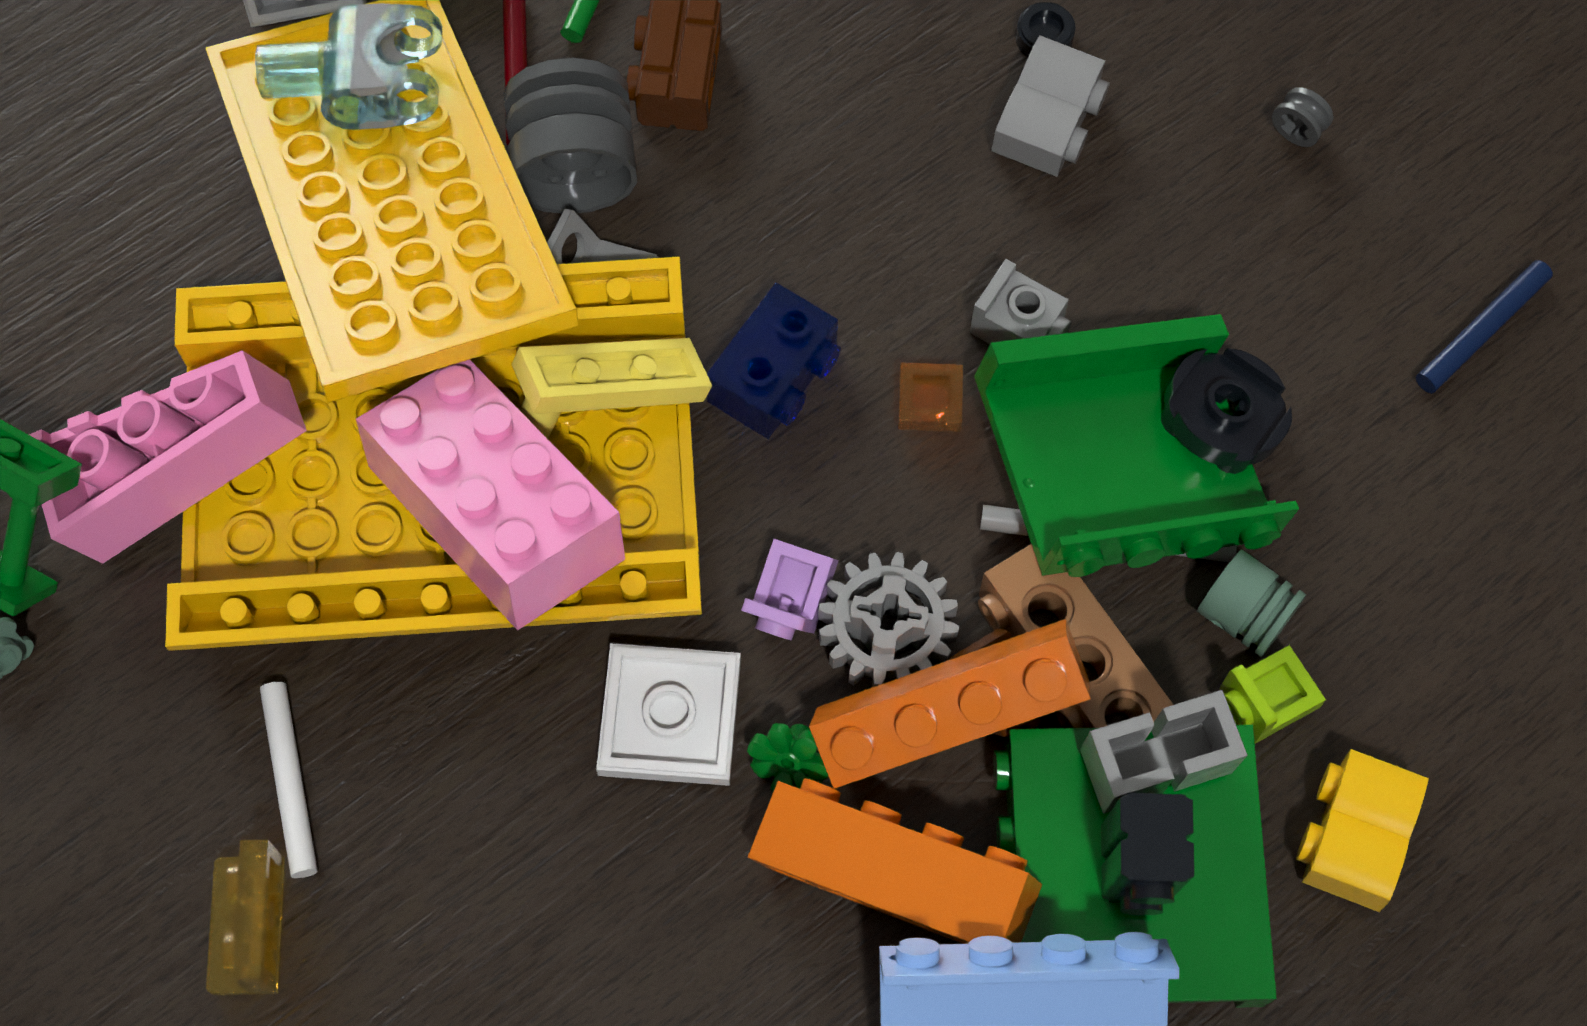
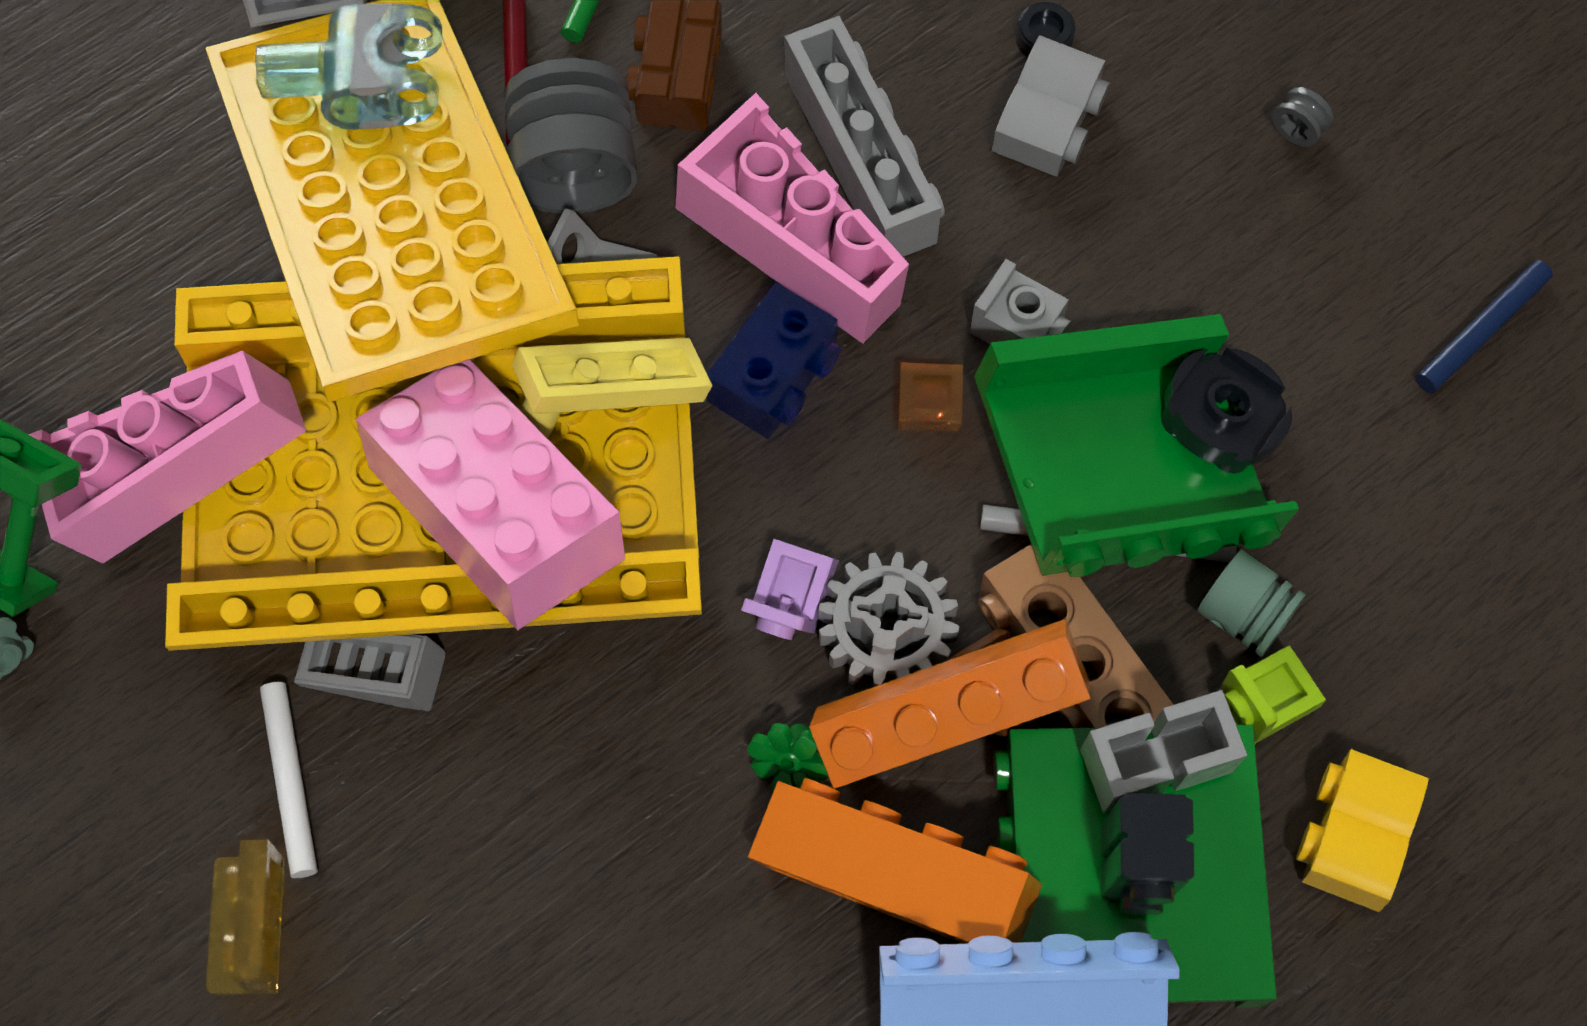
(409, 678): none -> light grey slope
(669, 714): white plate -> none
(789, 220): none -> bright pink wedge
(861, 135): none -> light grey brick

